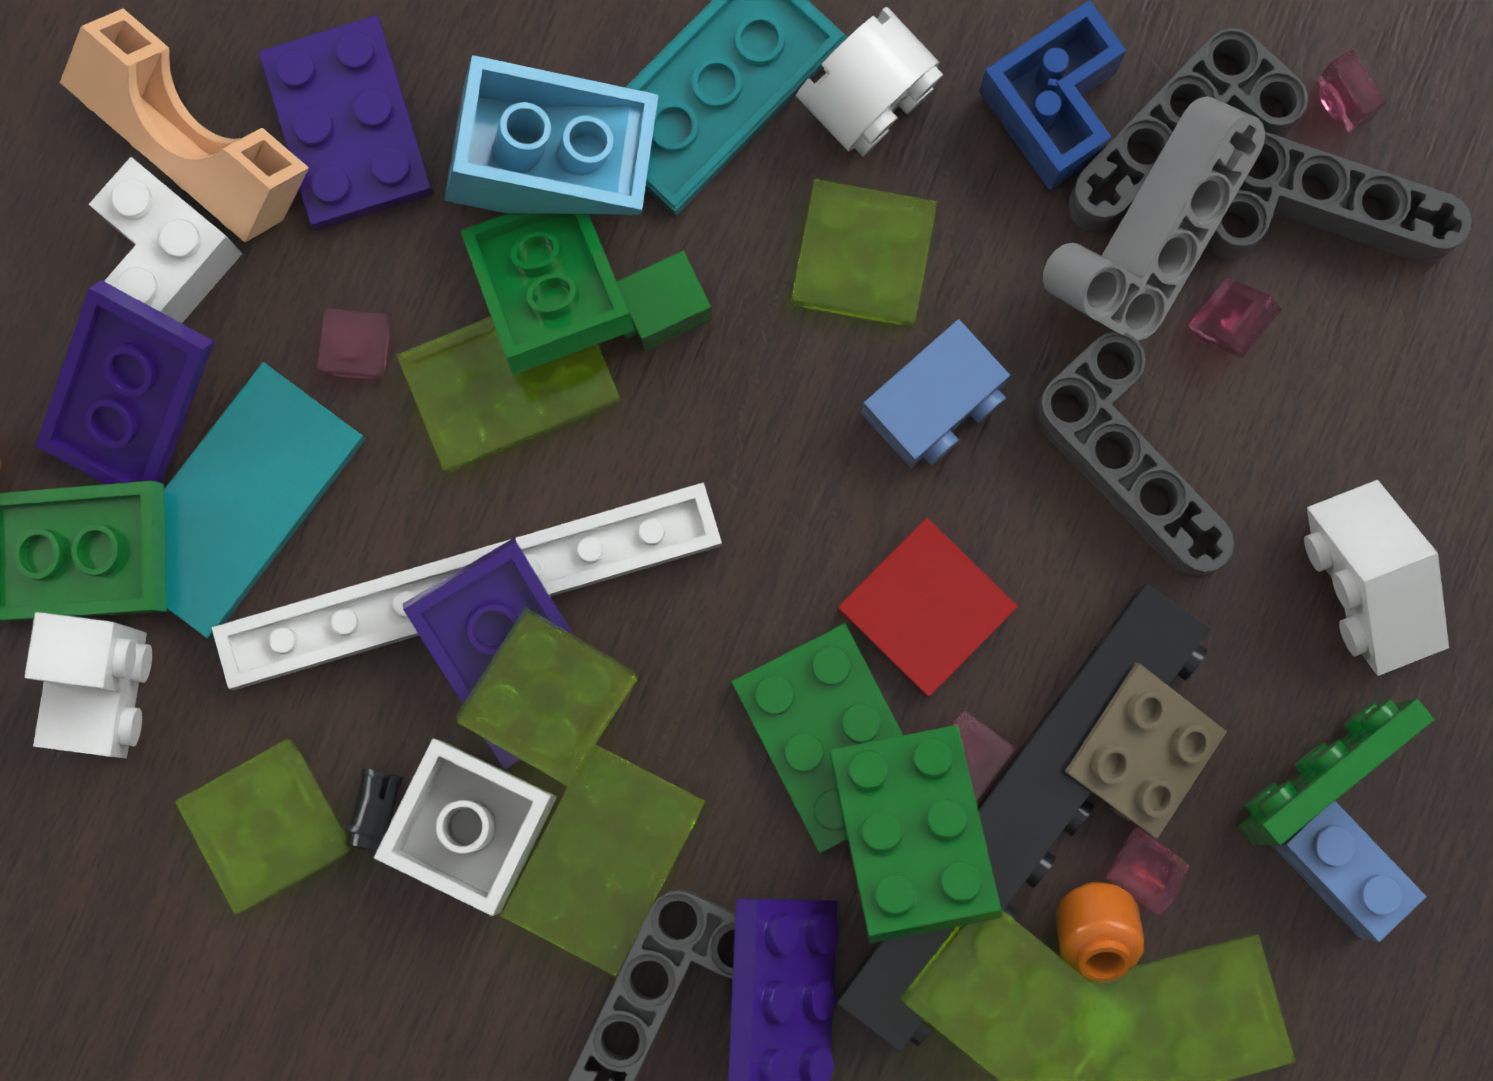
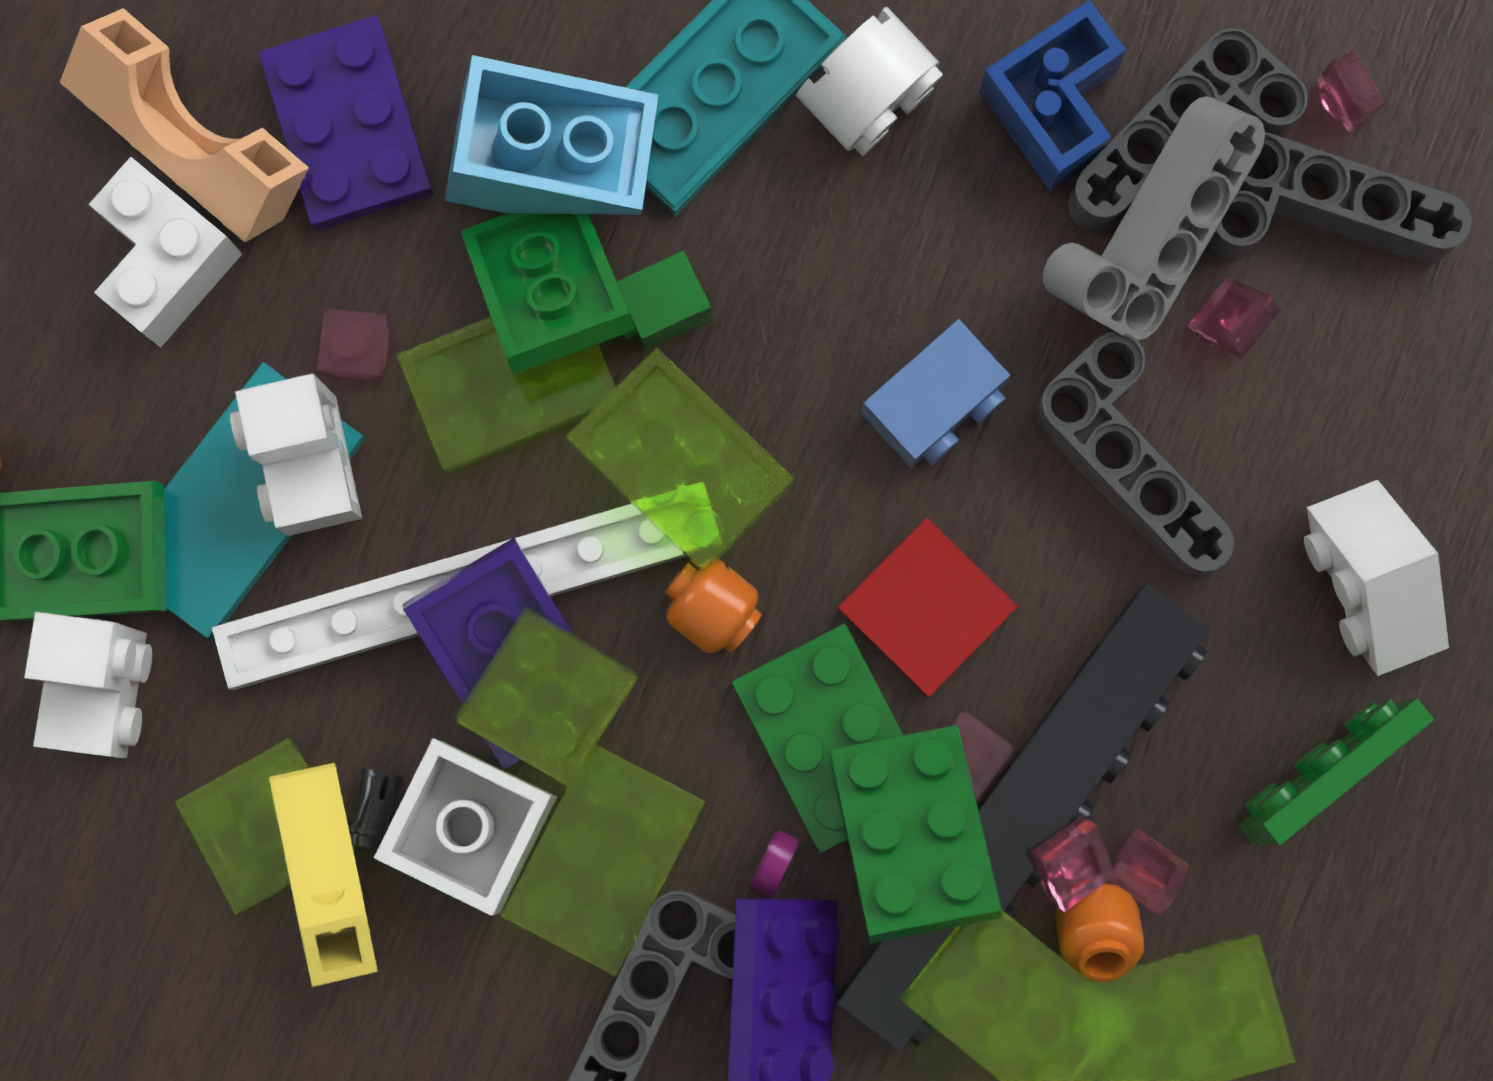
(123, 389): dark purple plate -> none
(303, 451): none -> white brick
(323, 874): none -> light yellow slope
(680, 460): none -> clear neon green plate
(712, 607): none -> orange head
(774, 863): none -> magenta tile
(864, 253): clear neon green plate -> none
(1073, 863): none -> clear pink plate
(1145, 751): dark tan hinge -> none
(1351, 873): medium blue brick -> none

